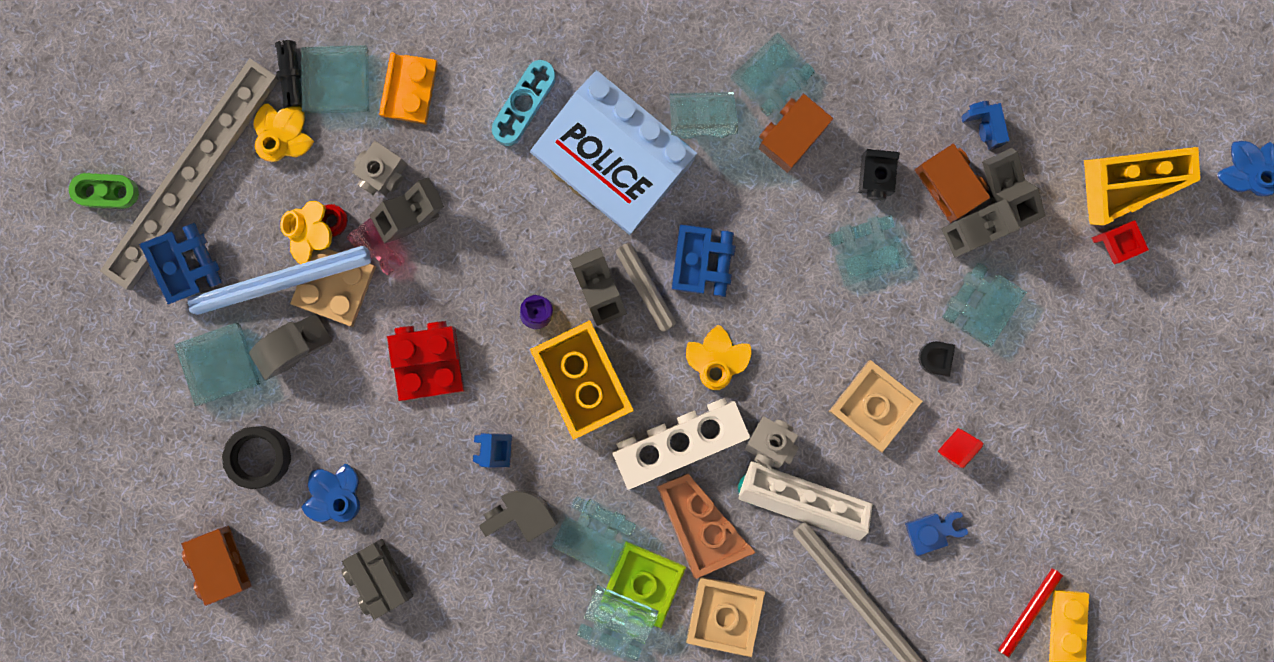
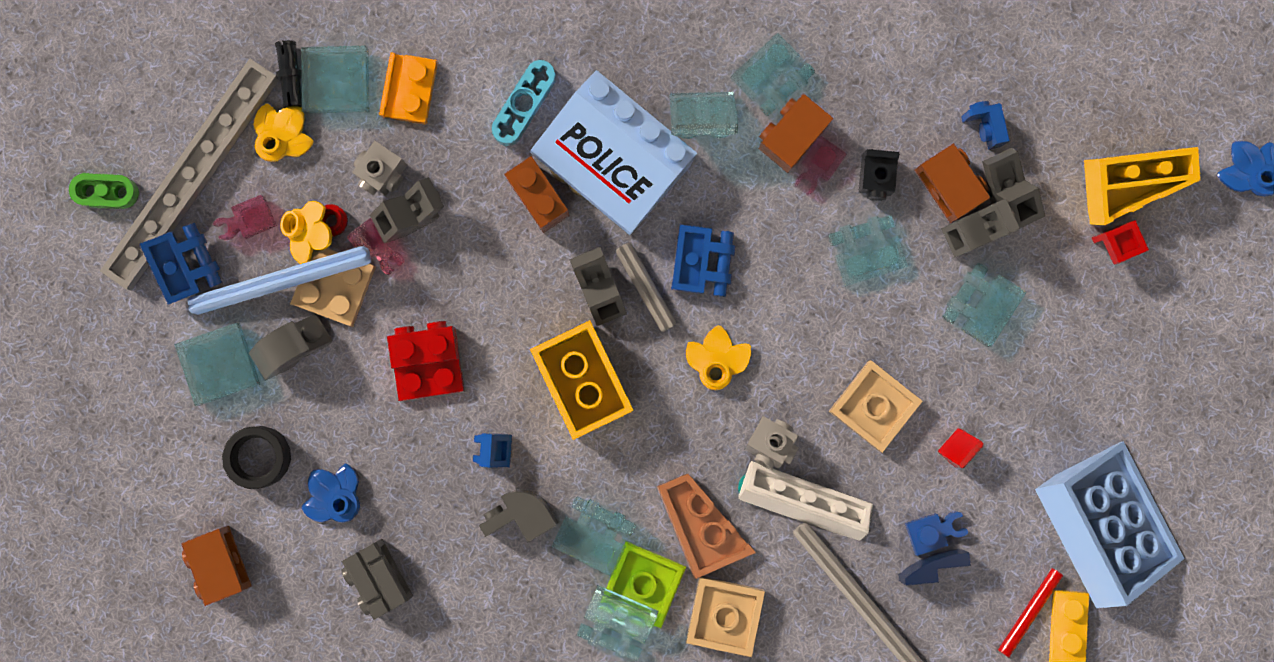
(249, 217): none -> clear pink plate
(536, 312): dark purple tile -> none
(537, 194): none -> dark orange brick
(731, 432): white brick -> none
(821, 162): none -> clear pink plate
(926, 569): none -> dark blue slope
(937, 358): black tile -> none
(1110, 526): none -> light blue slope

